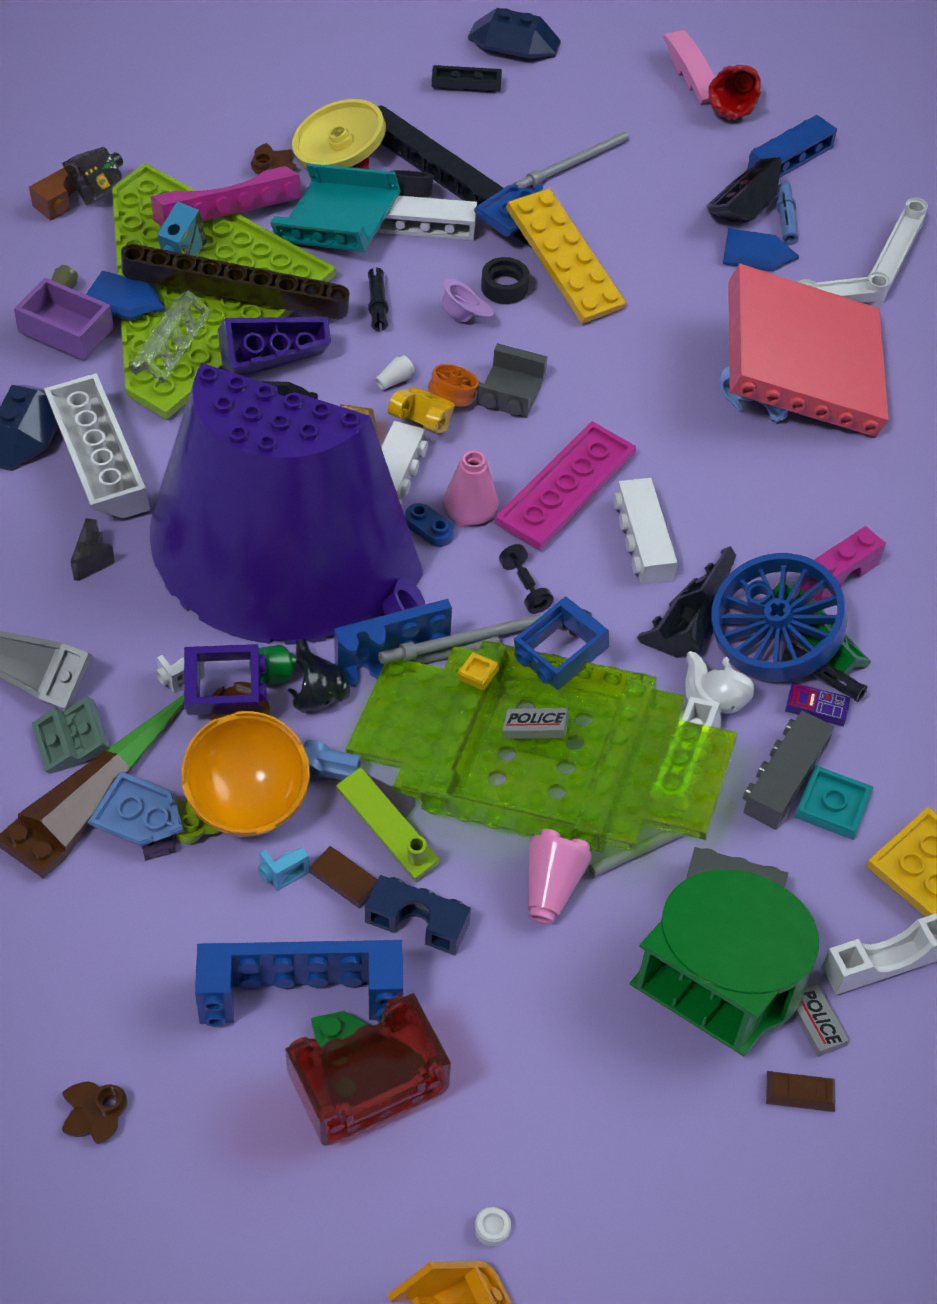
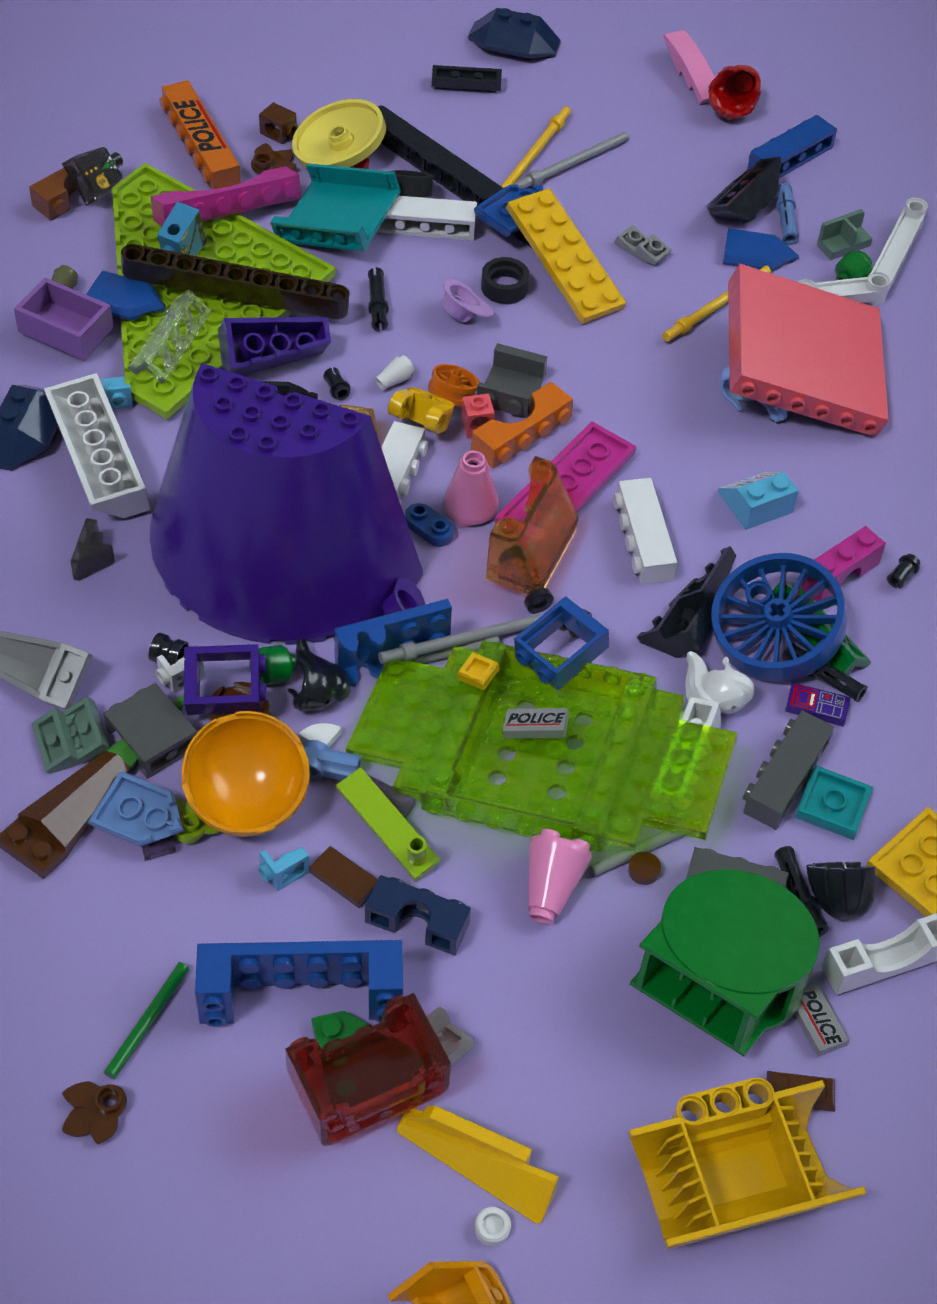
(117, 392): none -> medium azure bracket
(146, 1020): none -> green bar
(151, 728): none -> dark grey panel
(167, 647): none -> black wheel
(200, 135): none -> orange brick
(277, 123): none -> reddish brown brick
(322, 732): none -> white tile
(338, 387): none -> black pin
(453, 1040): none -> light grey bracket
(476, 412): none -> coral brick
(483, 1158): none -> yellow wedge
(502, 440): none -> orange arch
(528, 551): none -> clear orange windscreen
(554, 125): none -> yellow bar
(640, 246): none -> light grey slope
(644, 868): none -> reddish brown tile
(685, 324): none -> yellow bar
(735, 1164): none -> yellow panel
(760, 498): none -> medium azure slope
(797, 885): none -> black pin
(842, 889): none -> black hair
(843, 235): none -> sand green panel
(853, 265): none -> green head
(908, 565): none -> black pin

